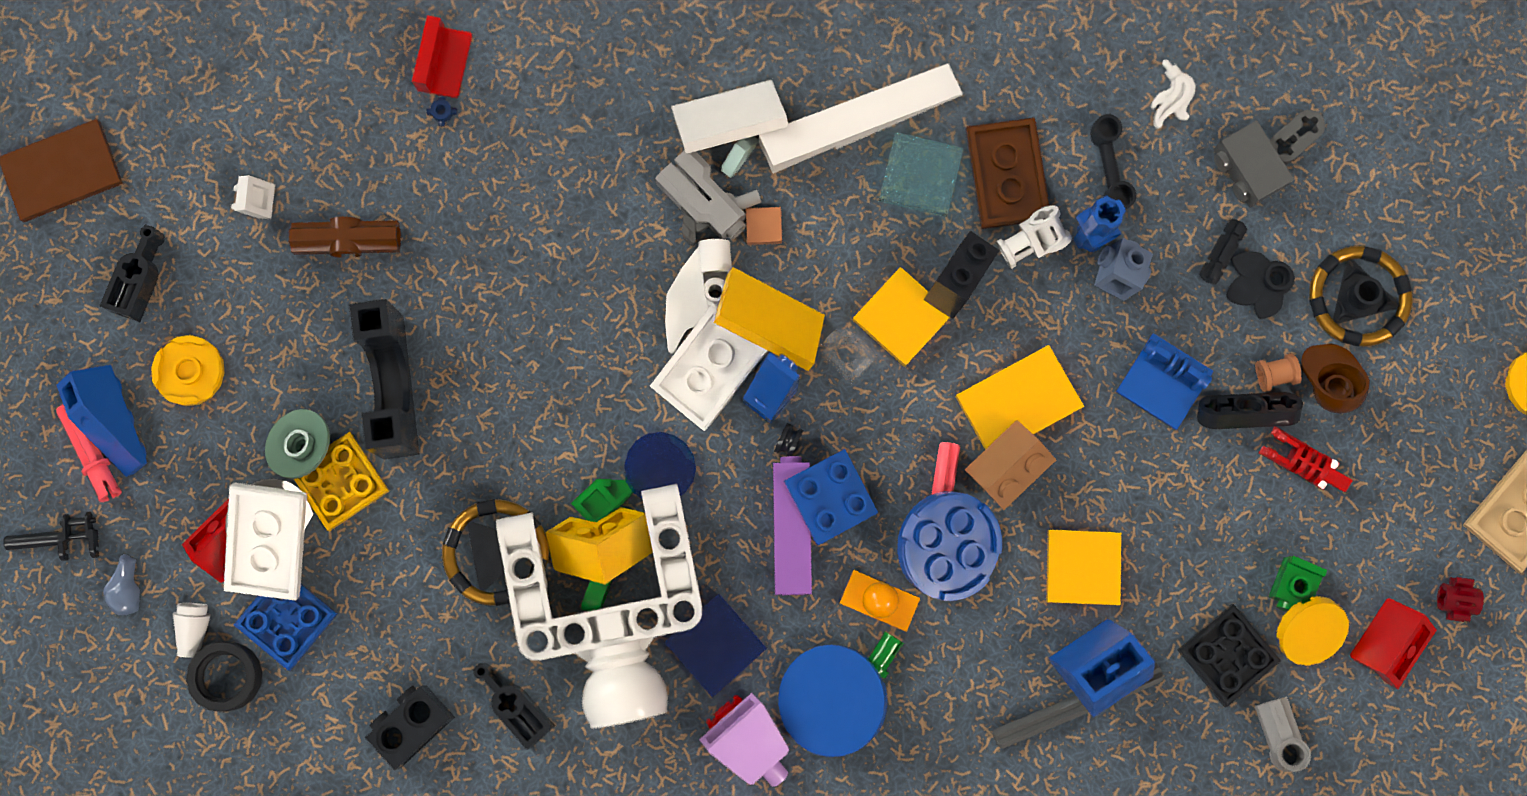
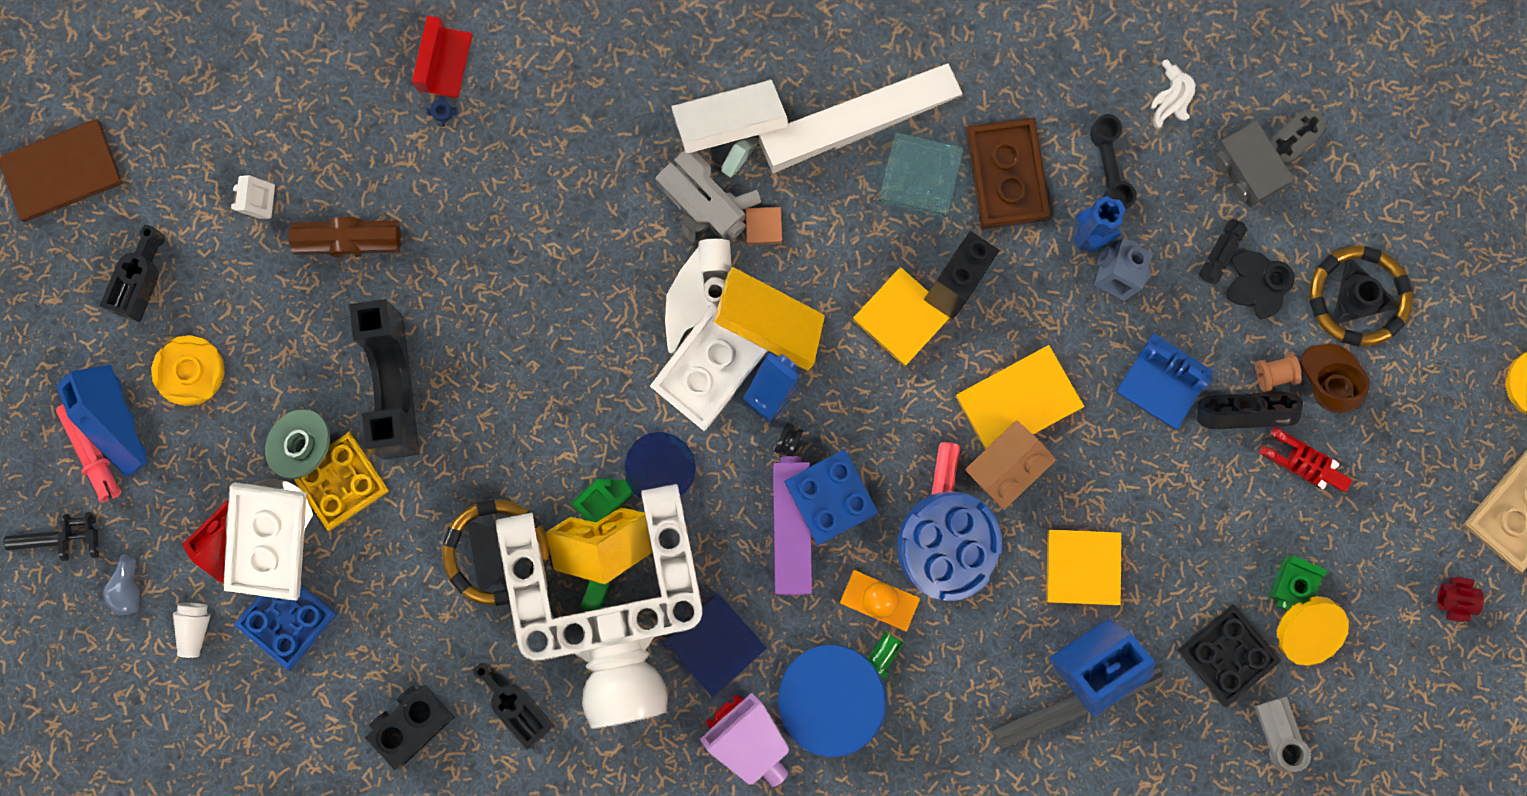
(196, 670): black tyre -> none
(848, 370): clear brick -> none
(1036, 236): white connector -> none
(1394, 641): red panel -> none

